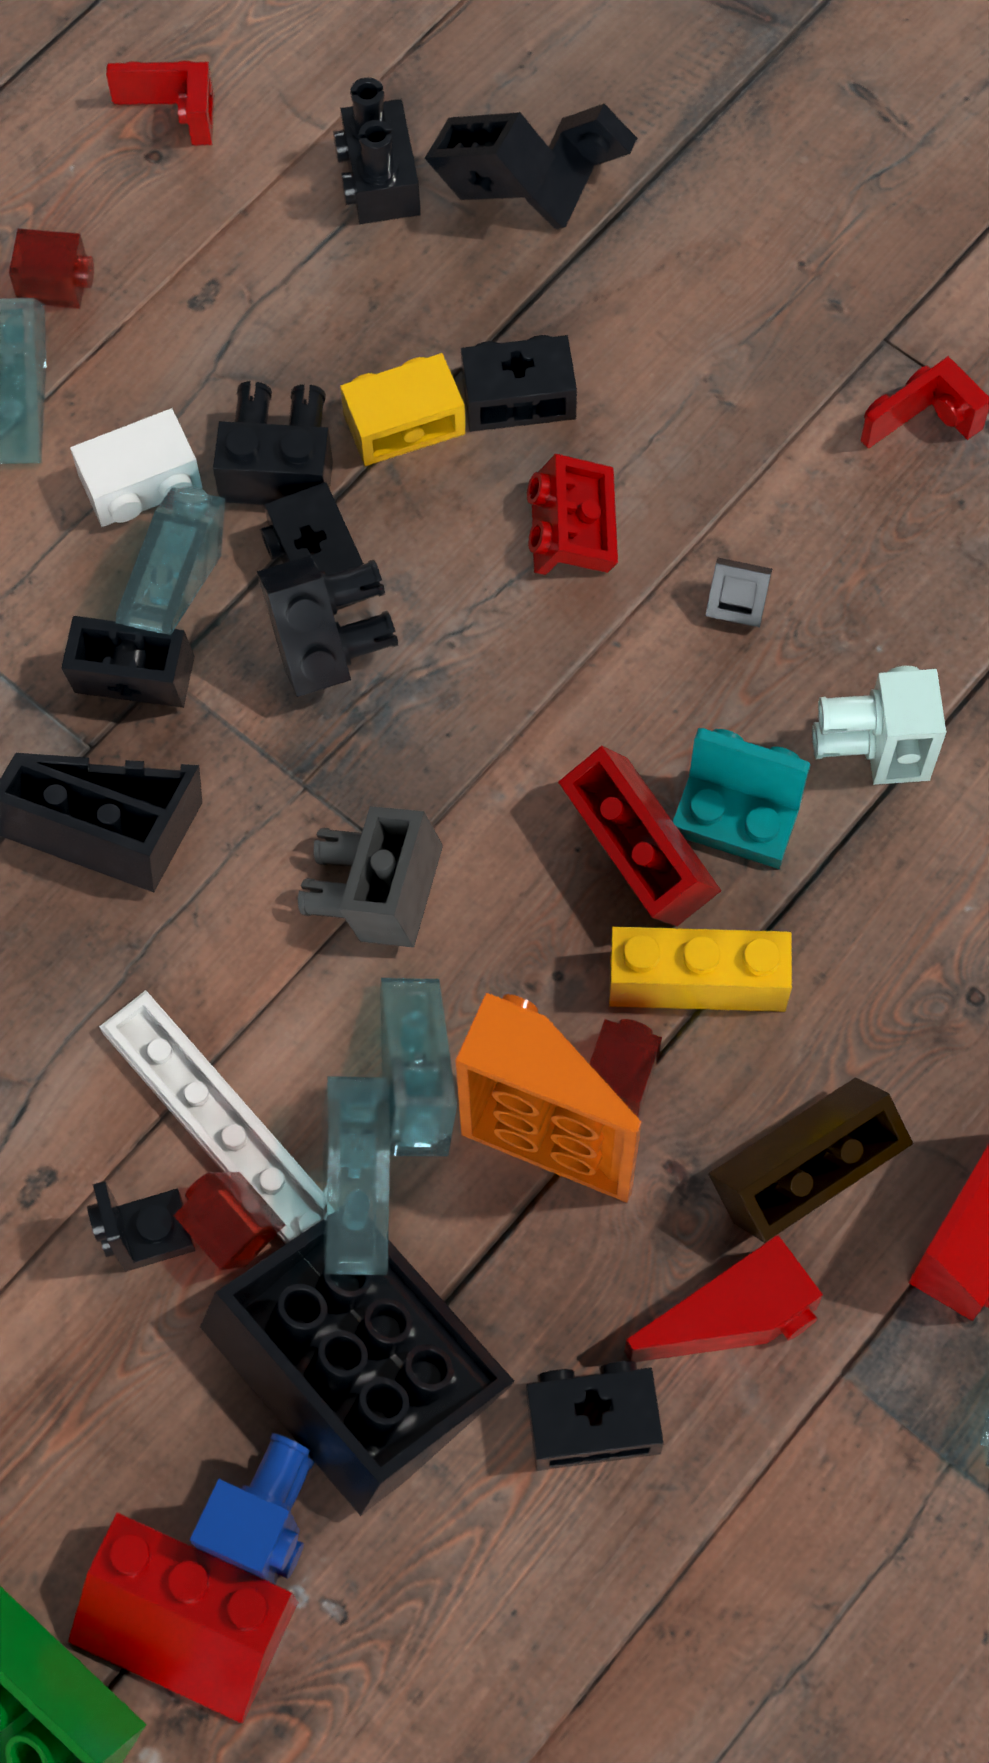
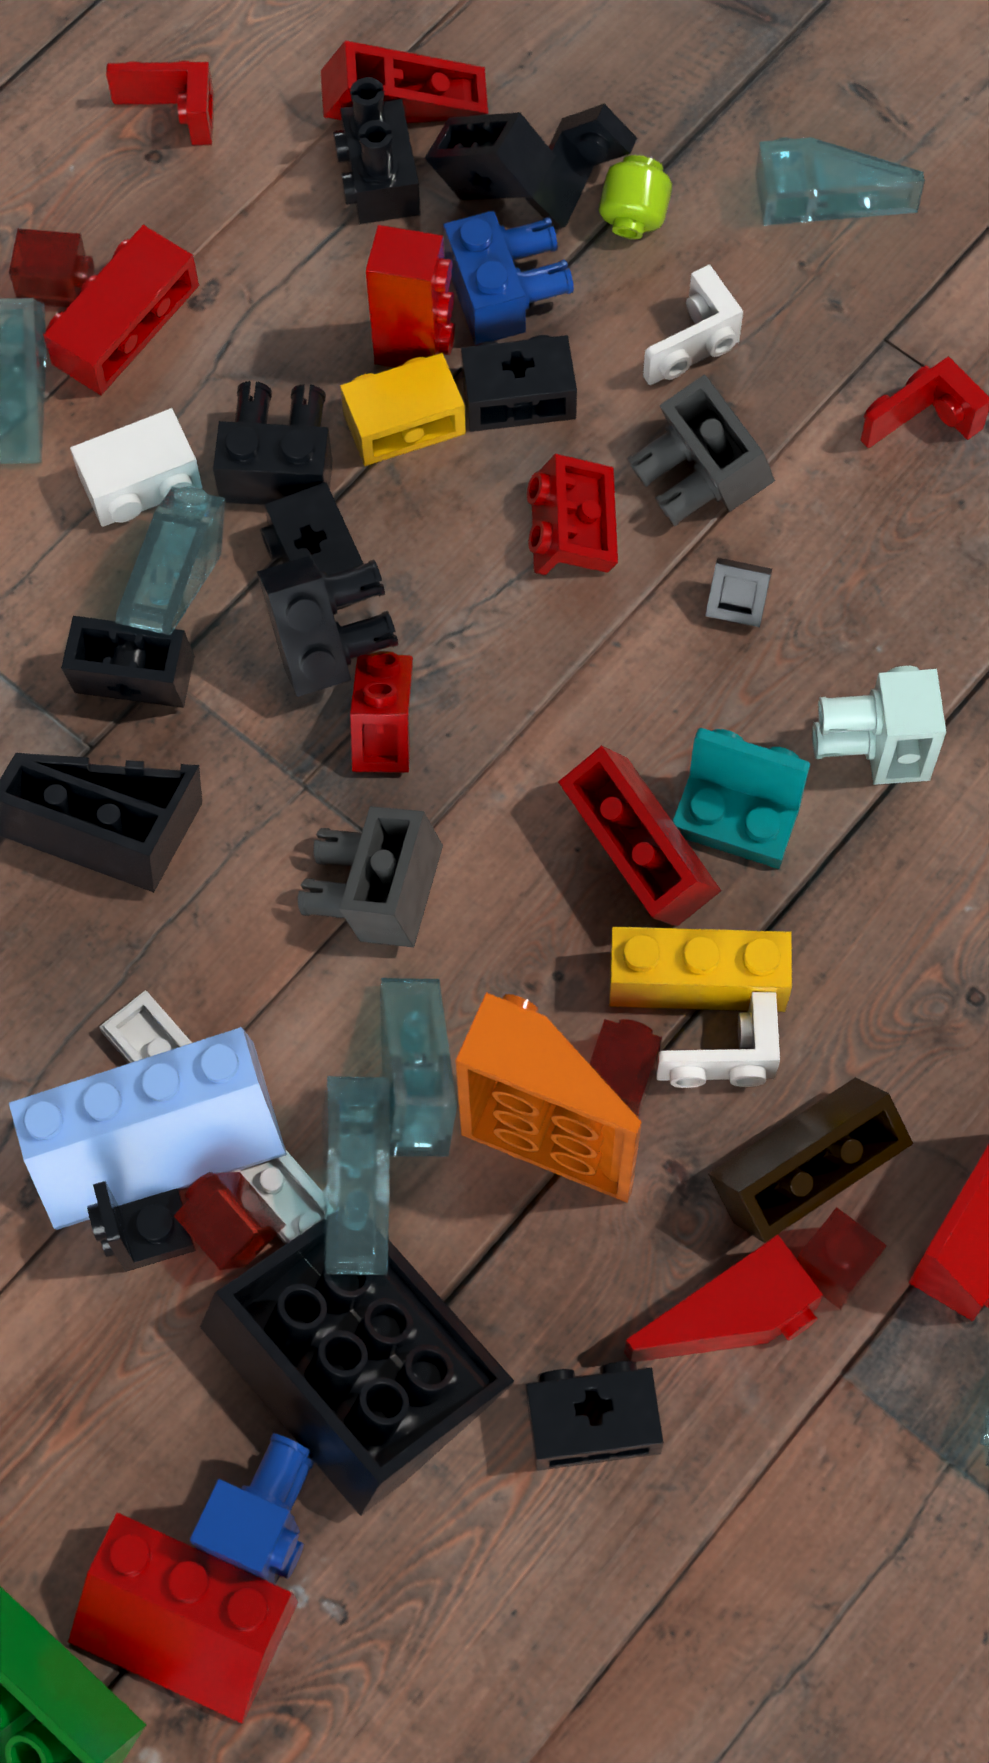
(121, 309): none -> red brick
(148, 1126): none -> light blue slope
(381, 713): none -> red bracket
(409, 296): none -> red brick
(427, 85): none -> red slope
(486, 280): none -> blue brick
(635, 196): none -> lime head
(710, 434): none -> dark grey brick
(714, 333): none -> white bracket
(742, 1066): none -> white bracket
(828, 182): none -> clear light blue slope
(840, 1257): none -> clear red brick

